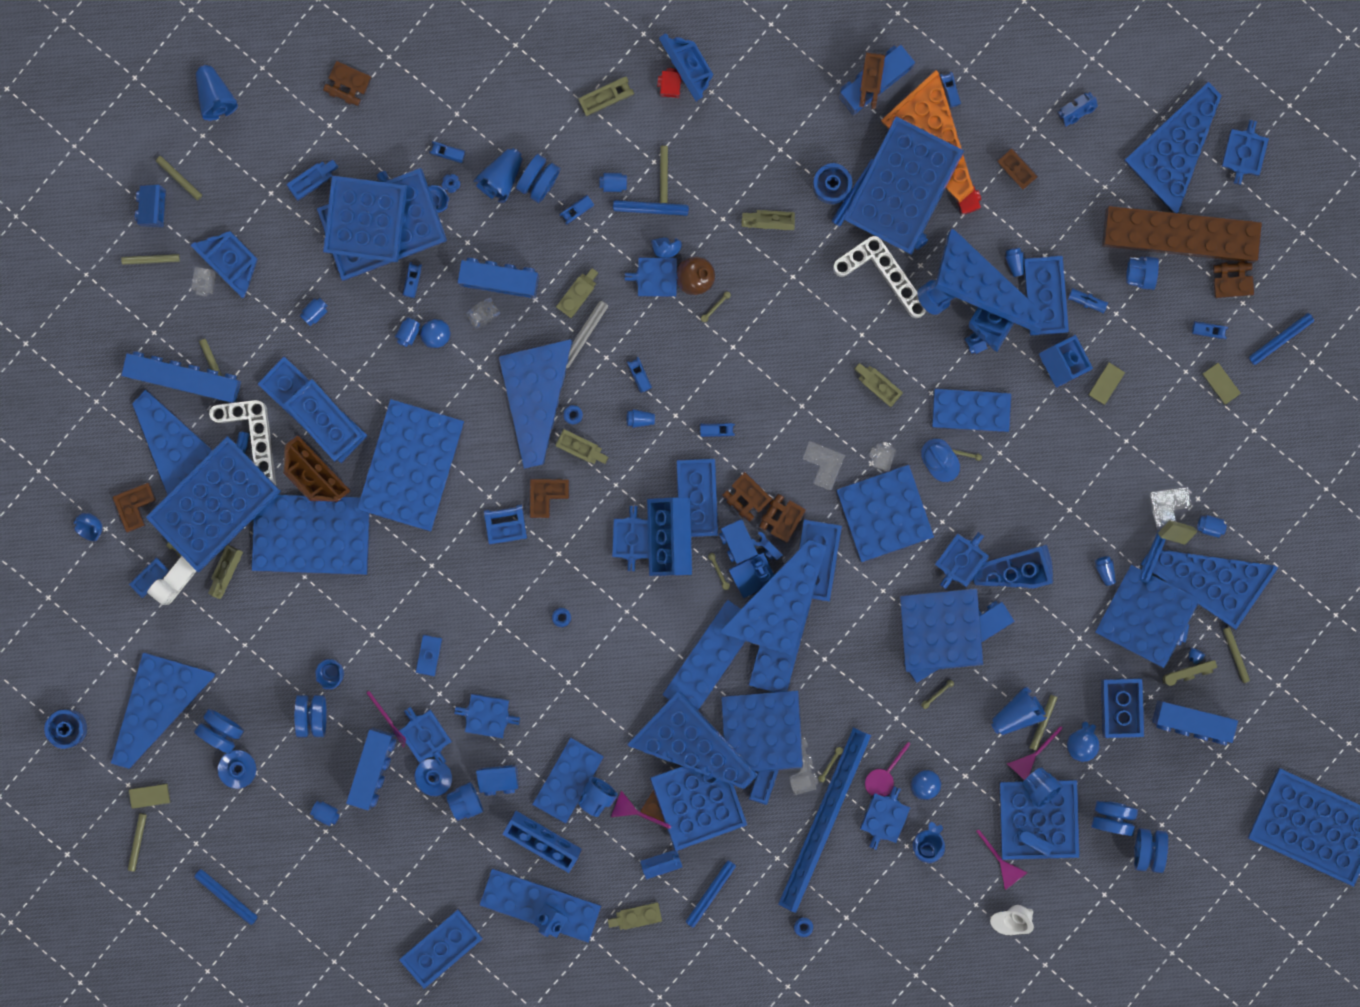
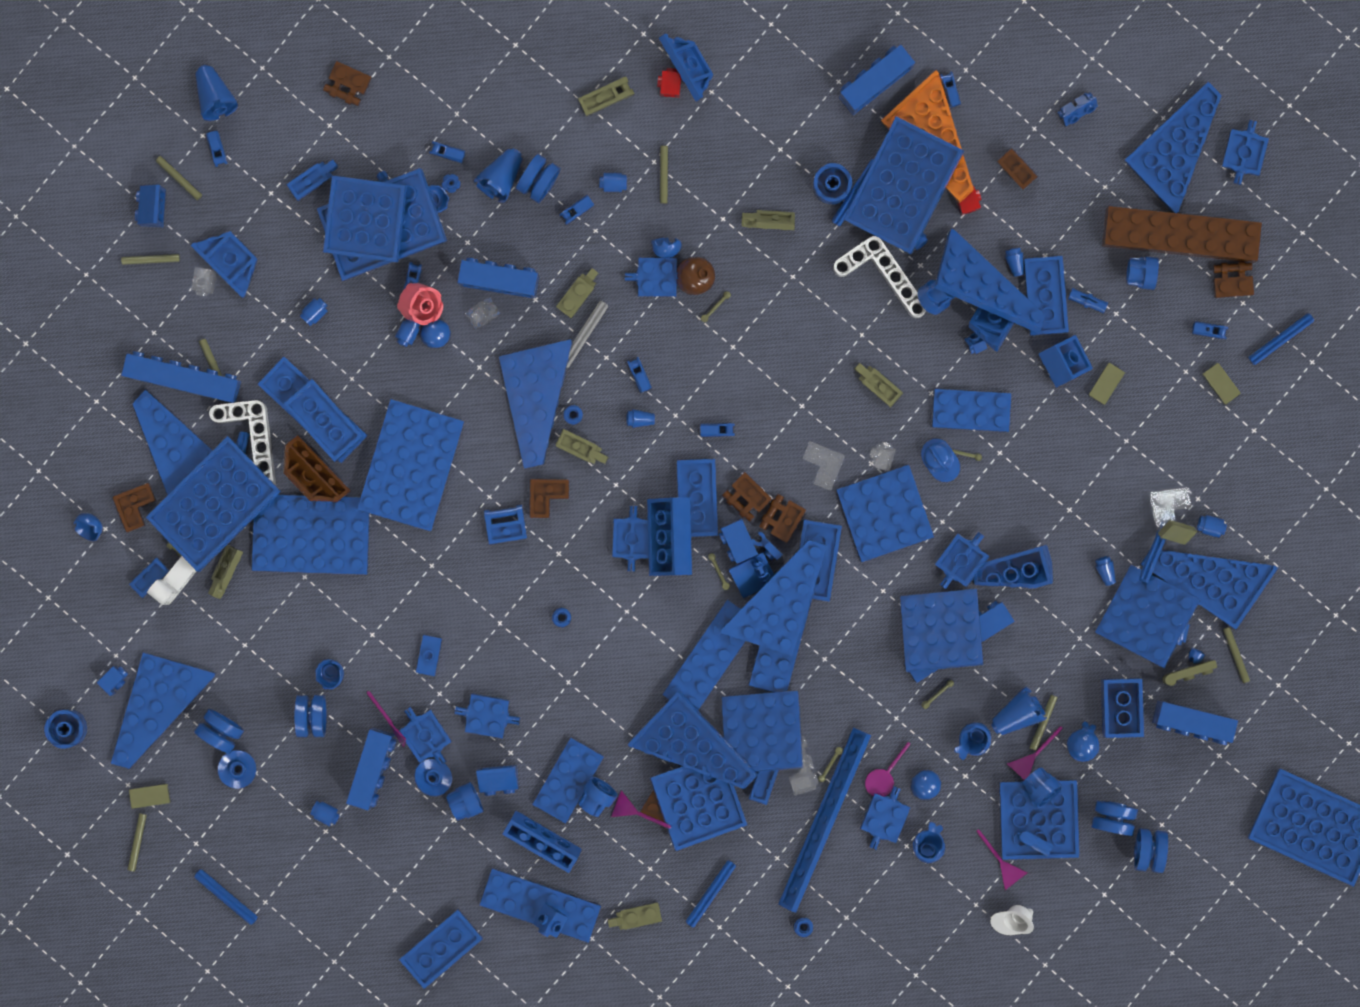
(113, 680): none -> blue brick
(215, 146): none -> blue bar
(420, 303): none -> coral brick
(654, 208): blue axle -> none
(661, 864): blue hinge -> none
(871, 77): reddish brown hinge -> none
(973, 740): none -> blue hat

